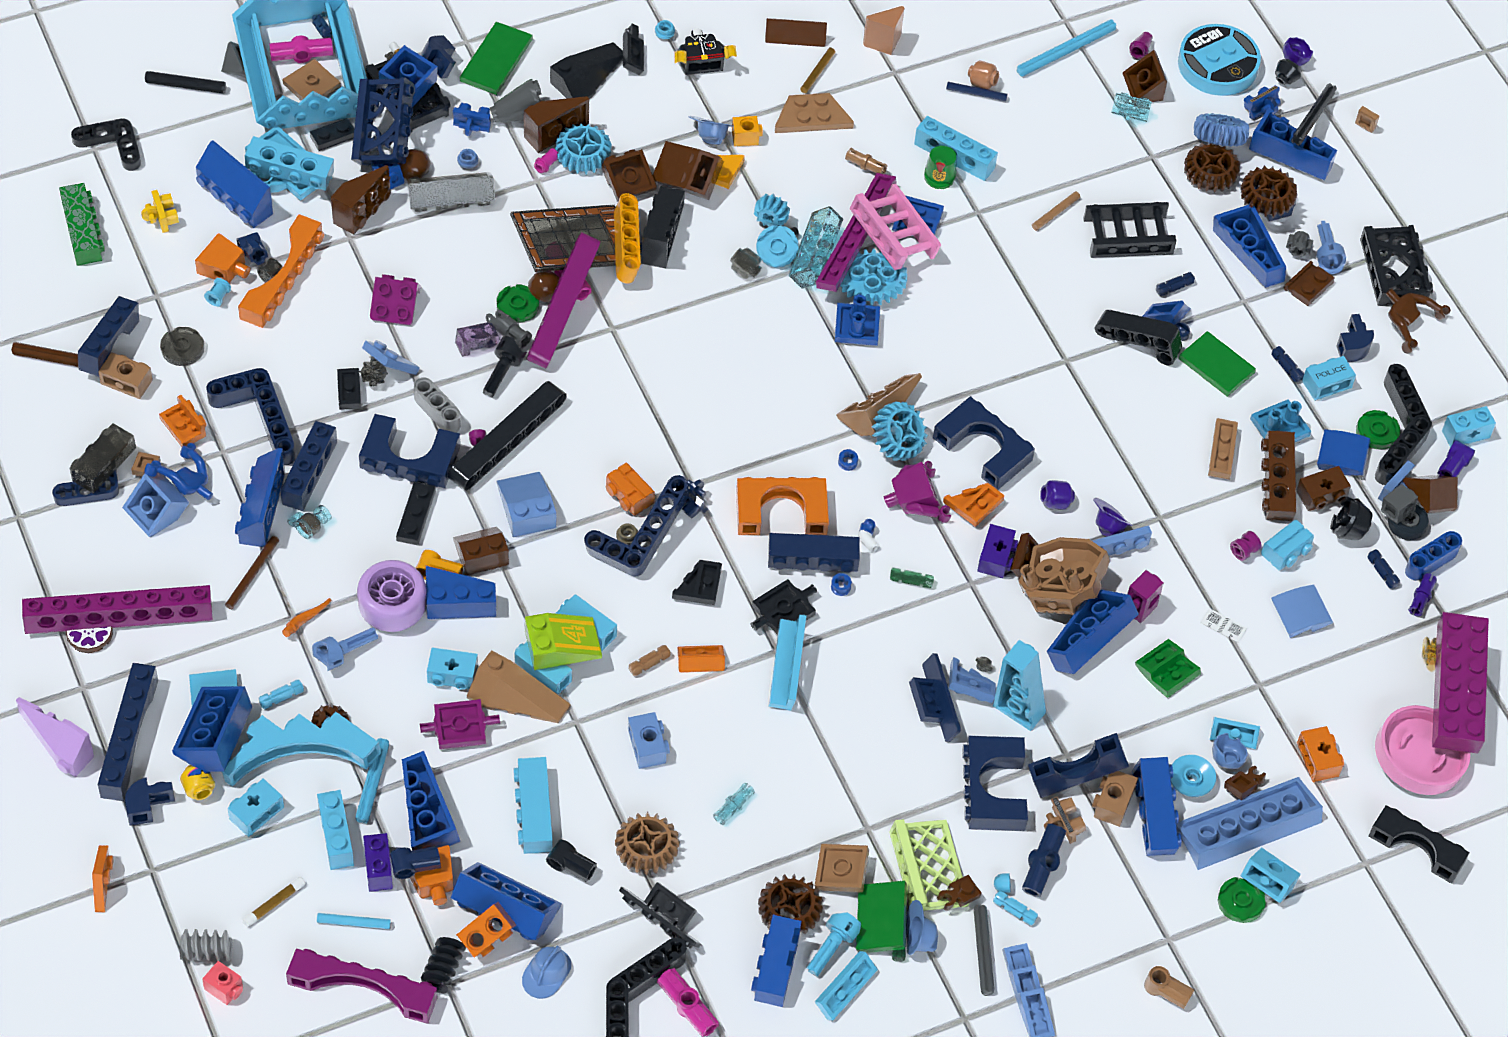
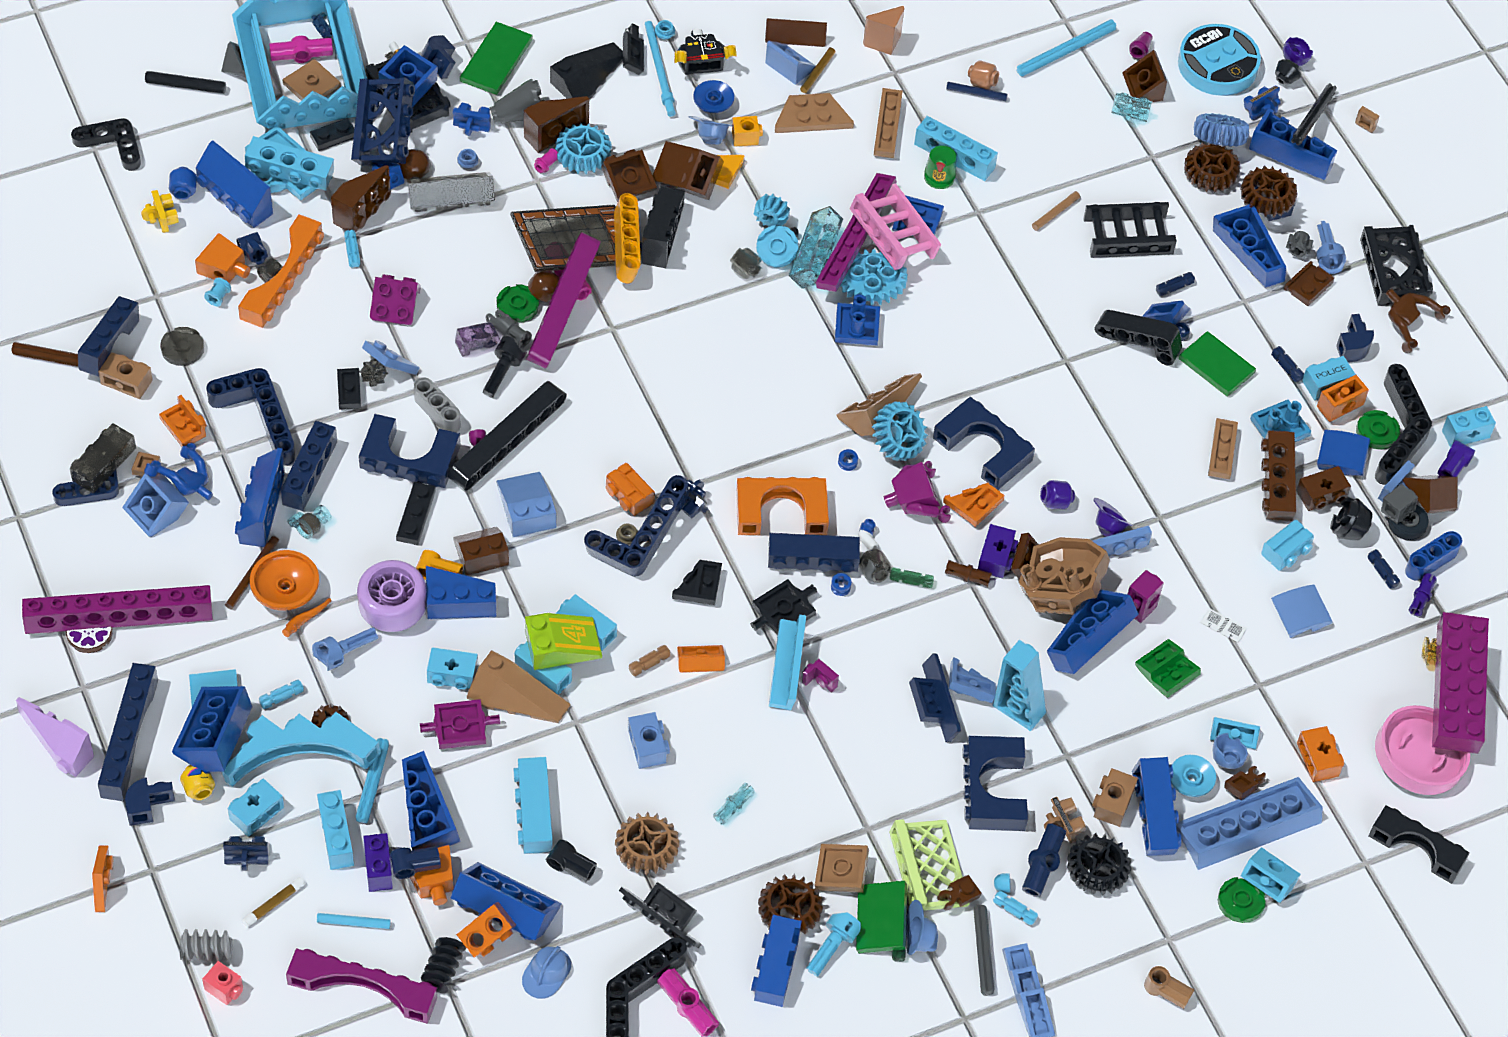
(80, 223): green brick -> none
(182, 183): none -> blue head
(245, 853): none -> dark blue hips
(284, 570): none -> orange dish
(352, 248): none -> medium azure axle
(666, 96): none -> medium azure bar
(713, 96): none -> blue dish
(787, 62): none -> medium blue slope
(822, 673): none -> magenta bracket
(846, 985): medium azure plate -> none
(866, 161): medium nougat pin -> none
(875, 565): none -> clear smoke head
(888, 123): none -> medium nougat plate
(968, 573): none -> reddish brown pin
(983, 664): clear smoke piece -> none
(1055, 776): dark blue arch -> none
(1105, 876): none -> black gear
(1247, 544): magenta wheel -> none
(1342, 398): none -> orange brick

